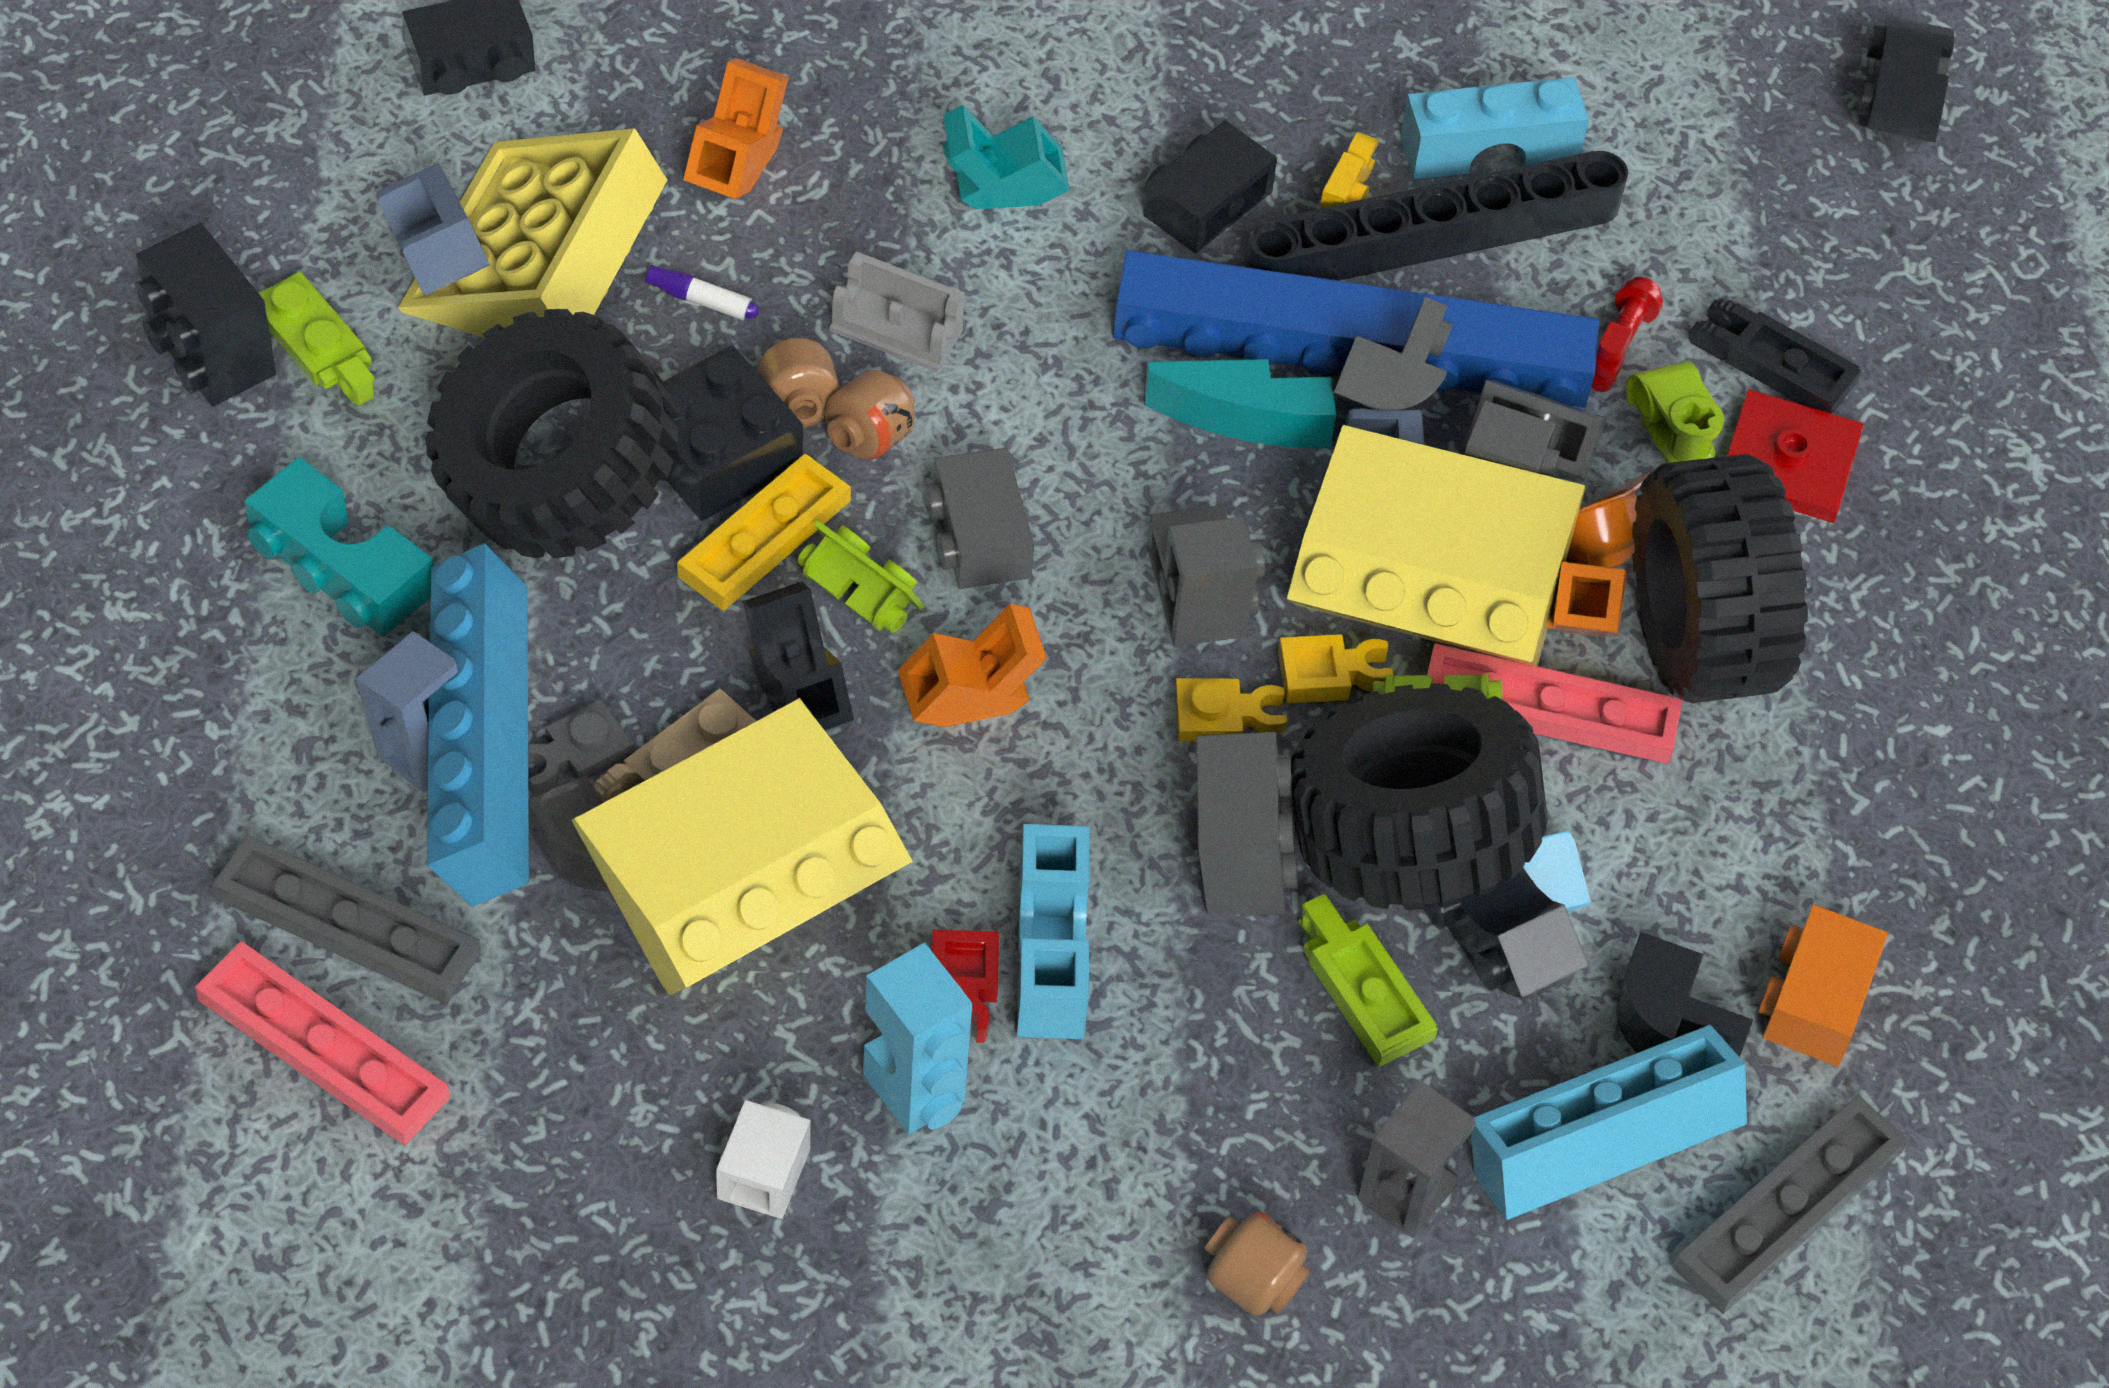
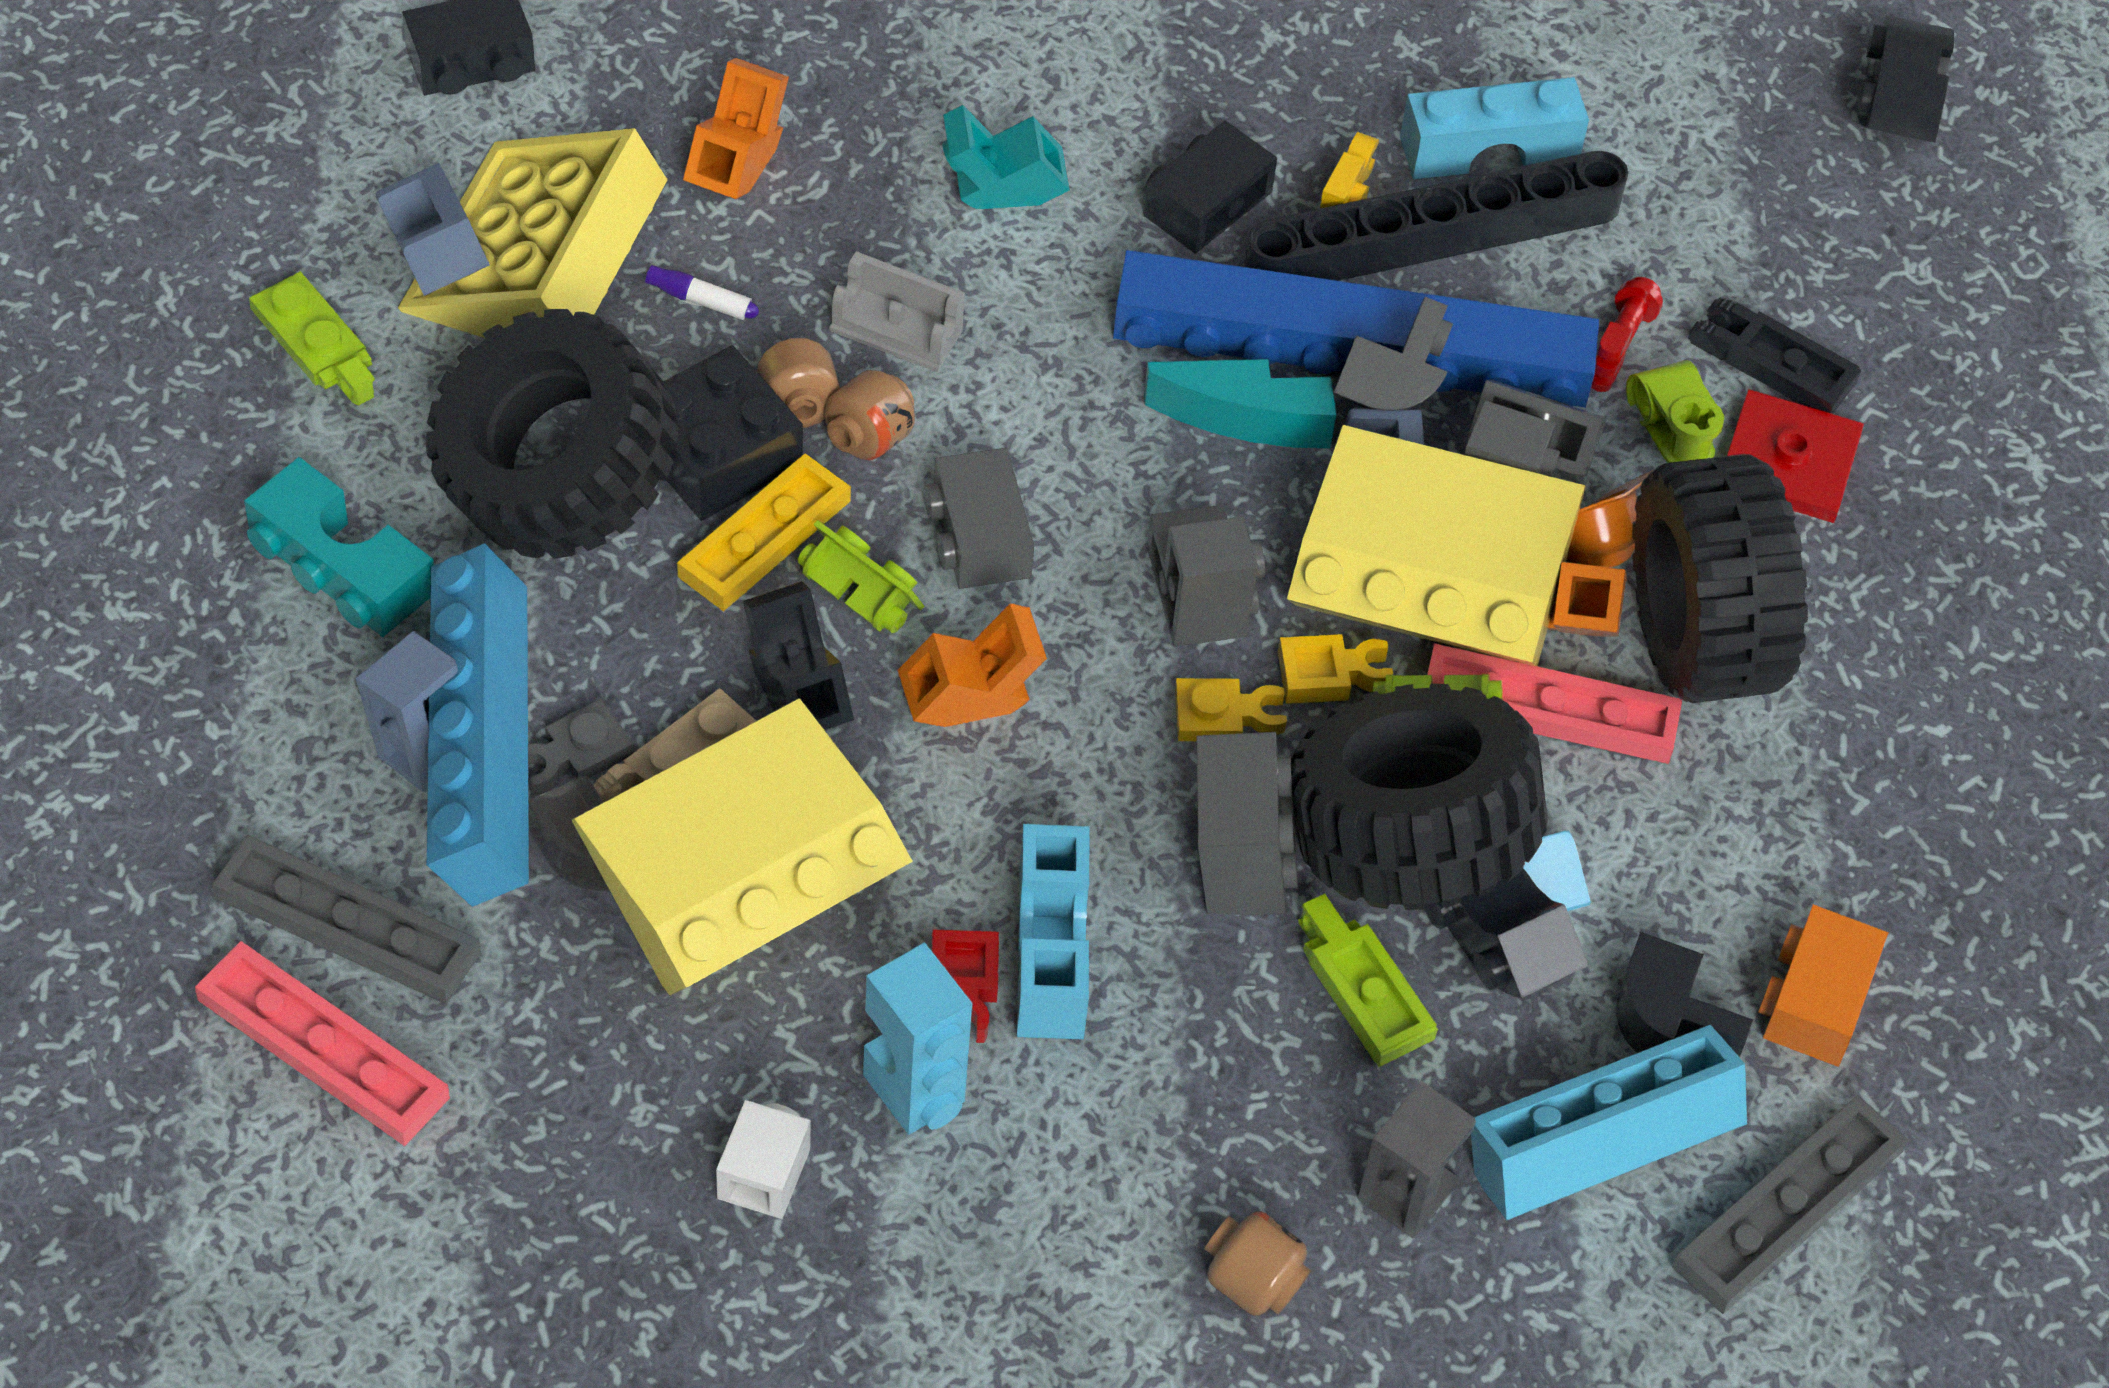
(204, 315): black brick -> none

